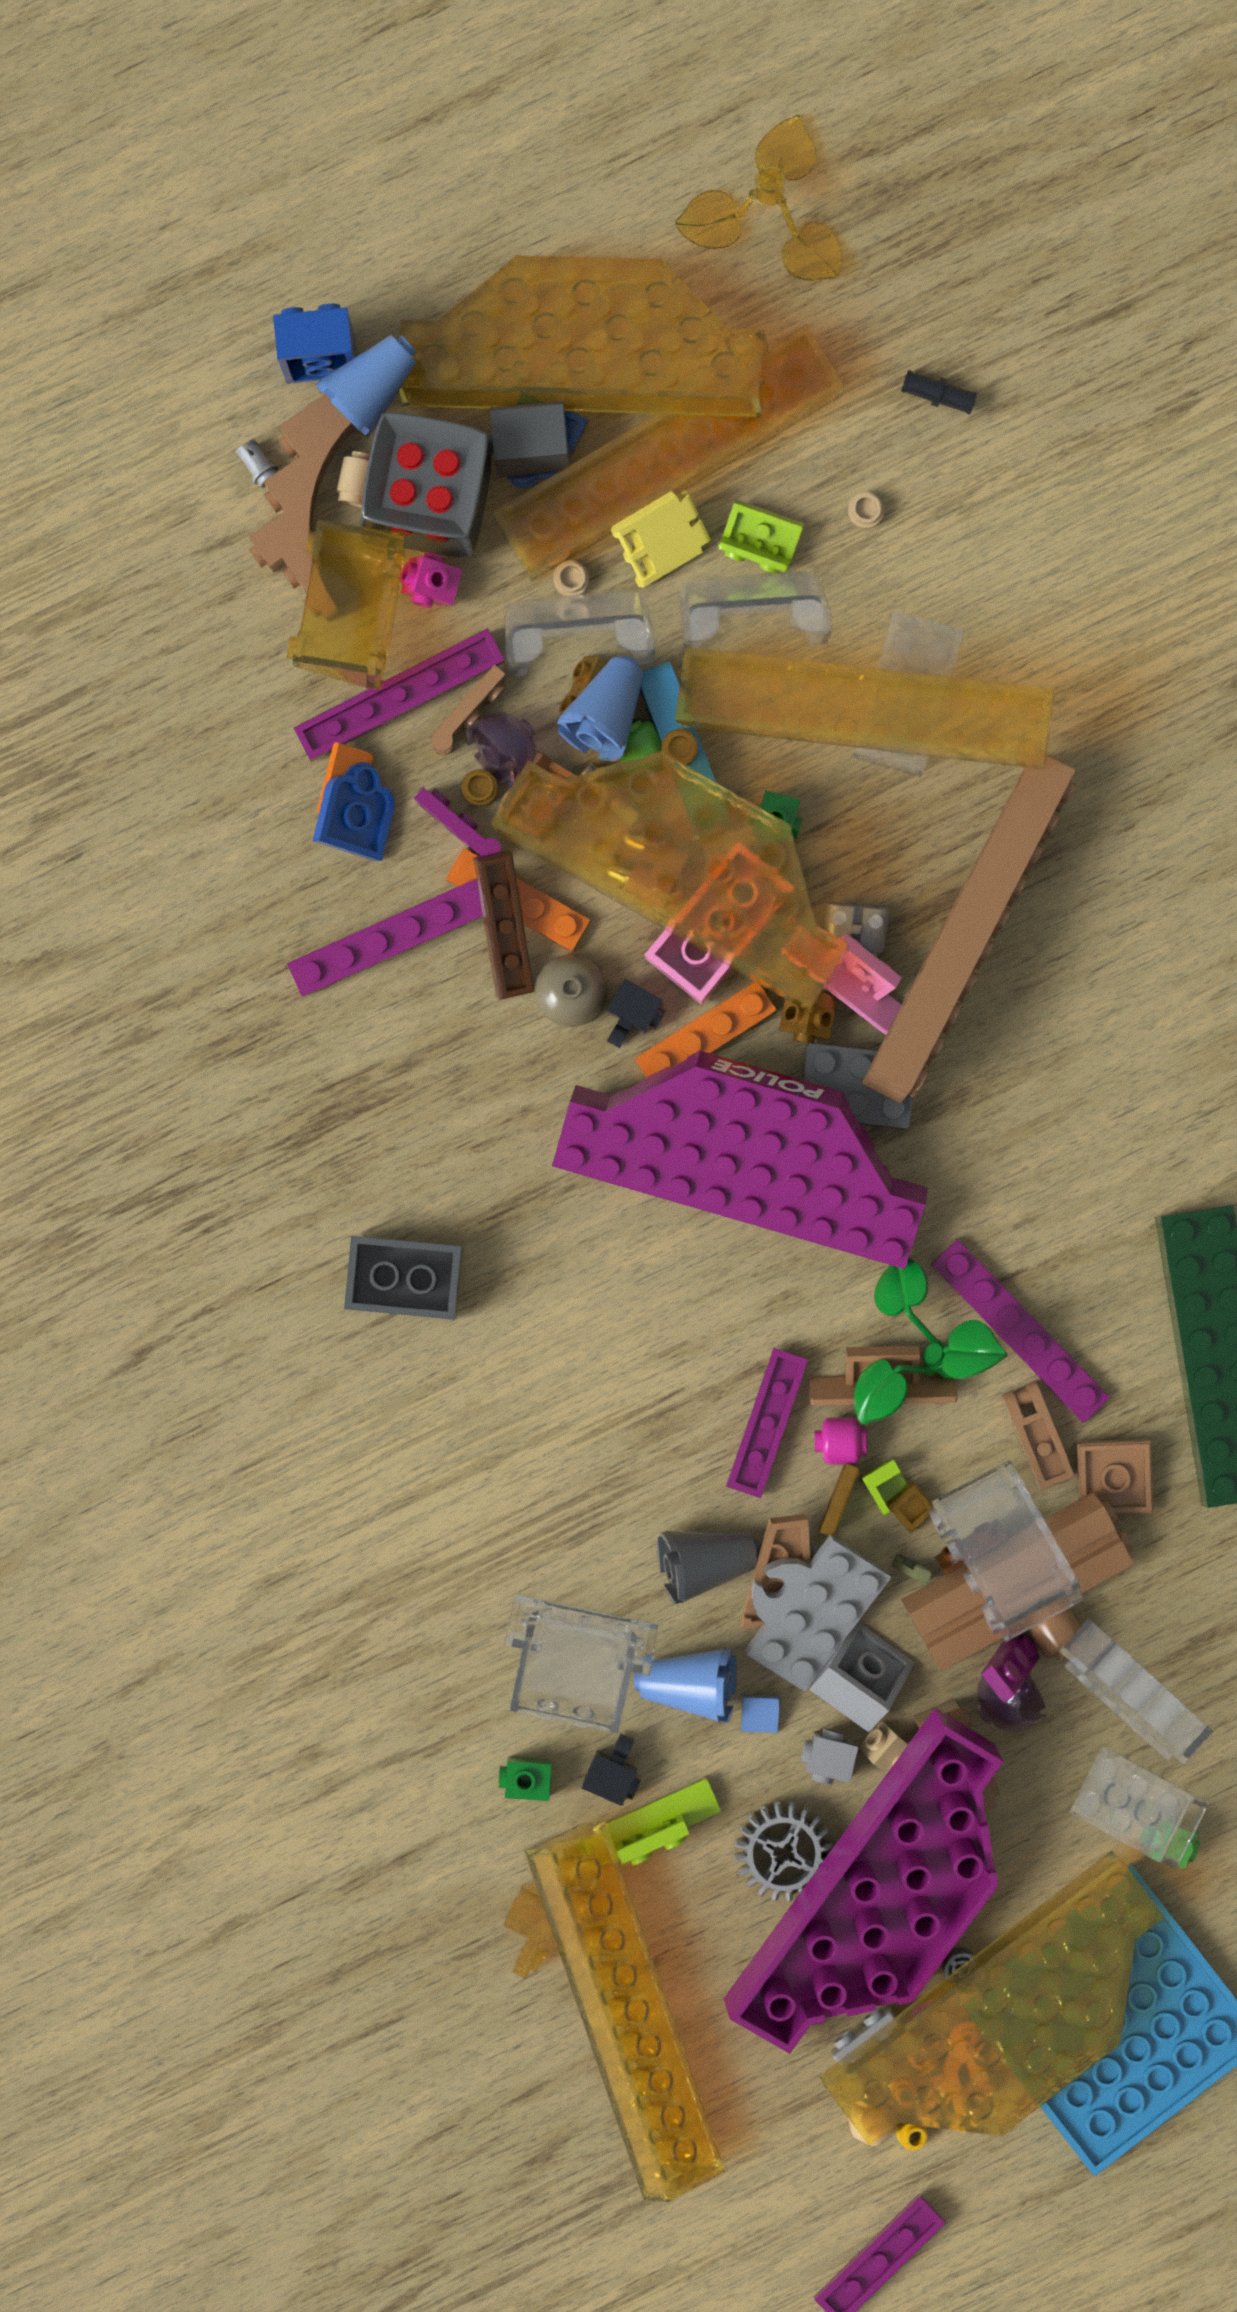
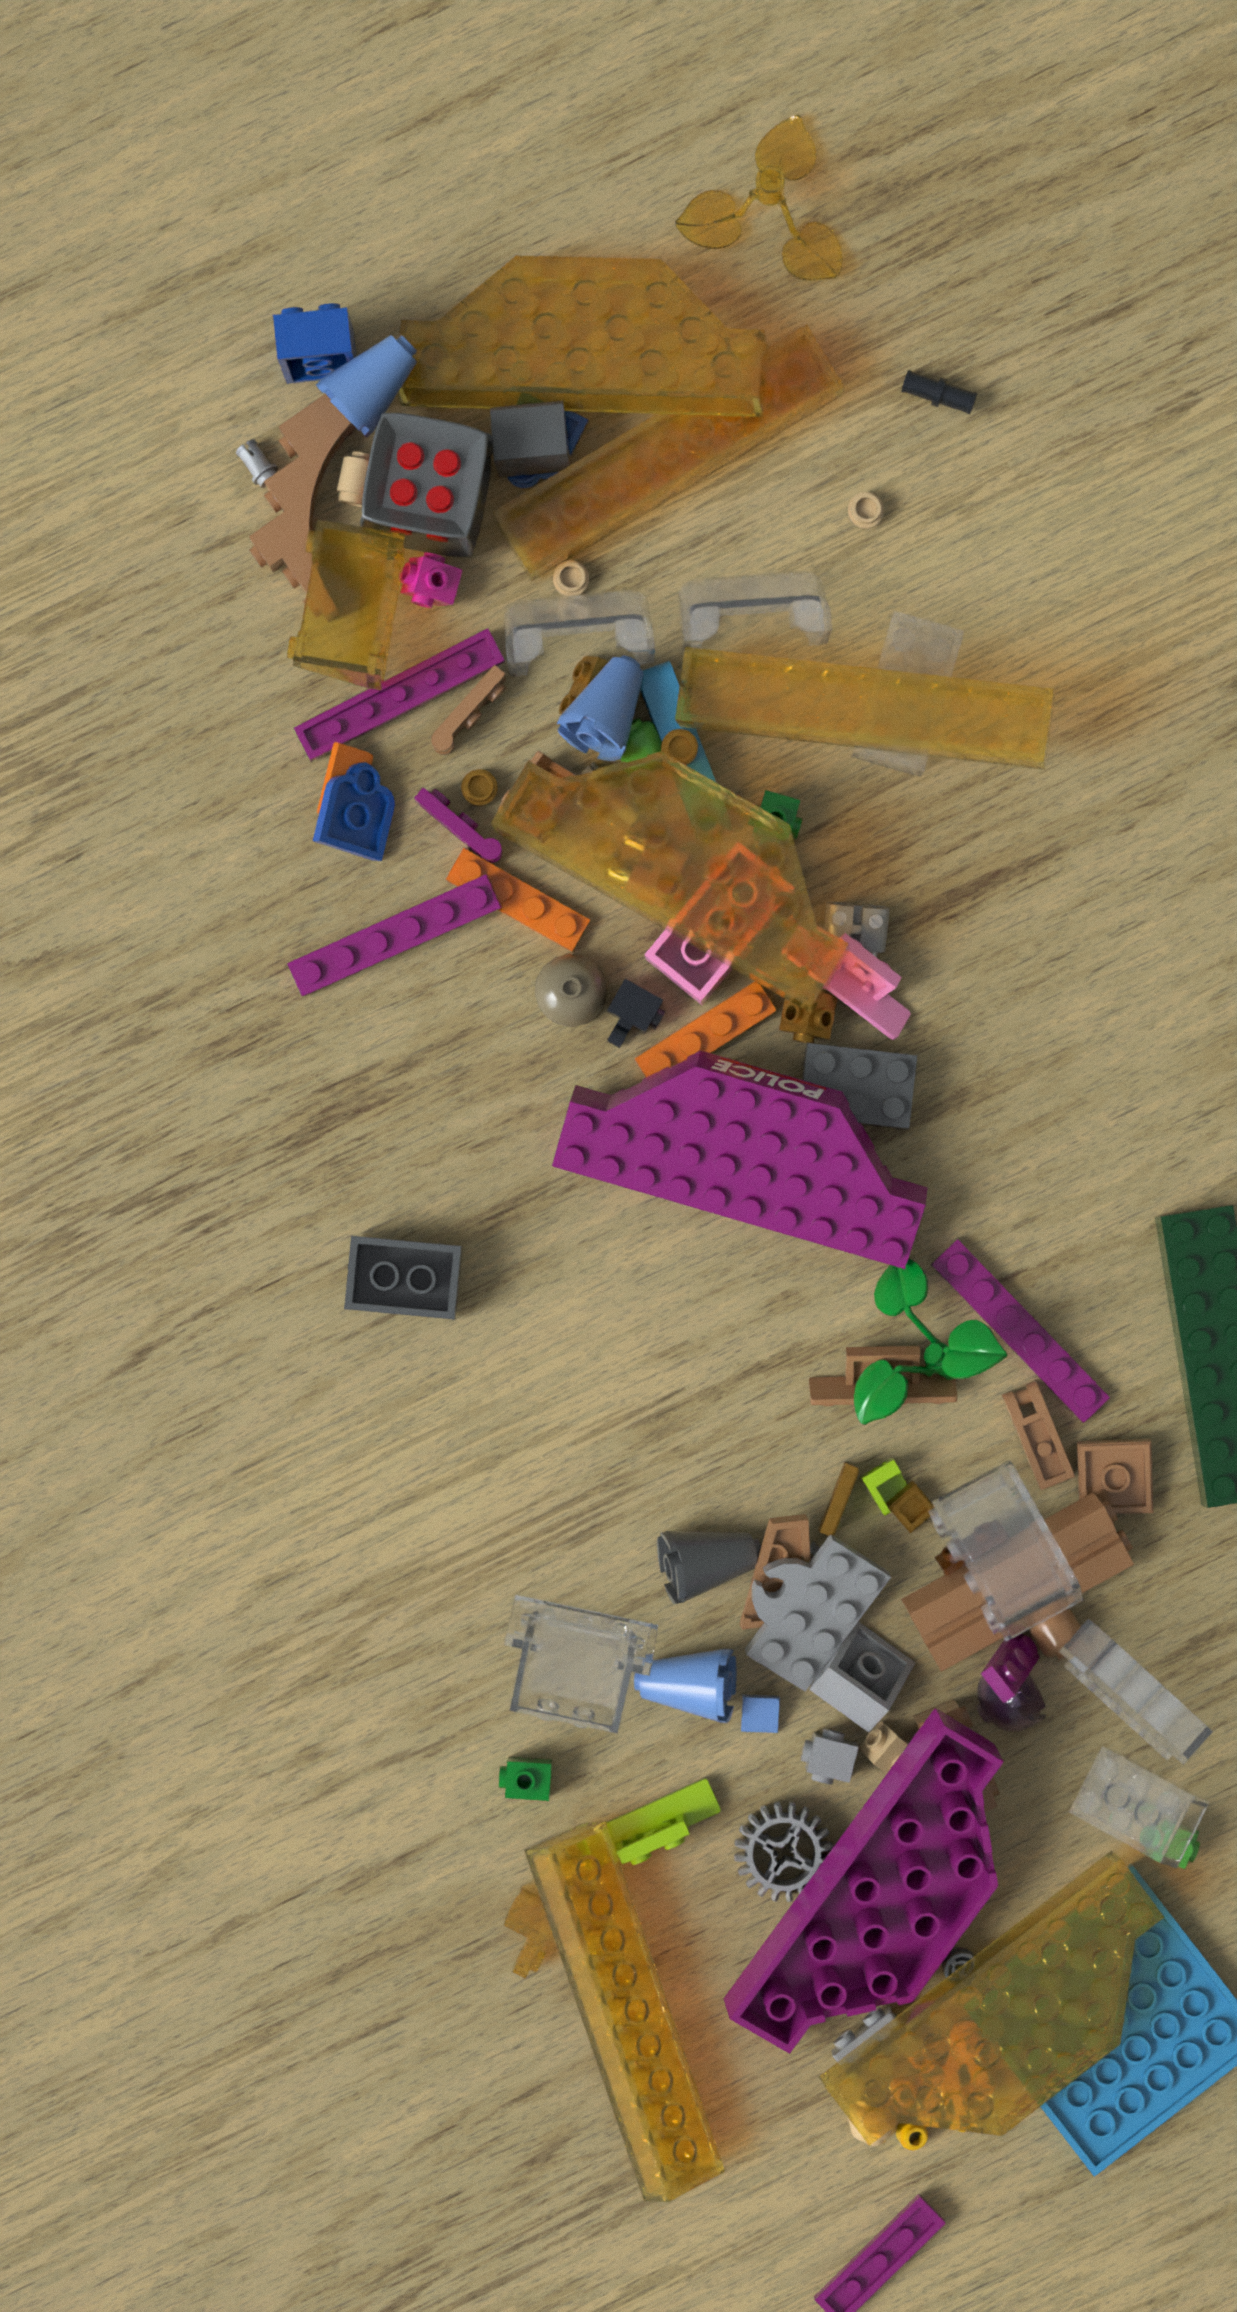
(503, 745): clear purple cylinder -> none
(504, 924): reddish brown tile -> none
(611, 1776): black brick -> none
(662, 536): light yellow plate -> none
(760, 537): lime bracket -> none
(767, 1422): magenta plate -> none
(841, 1440): dark pink head -> none
(912, 1568): olive tile -> none
(966, 931): medium nougat brick -> none

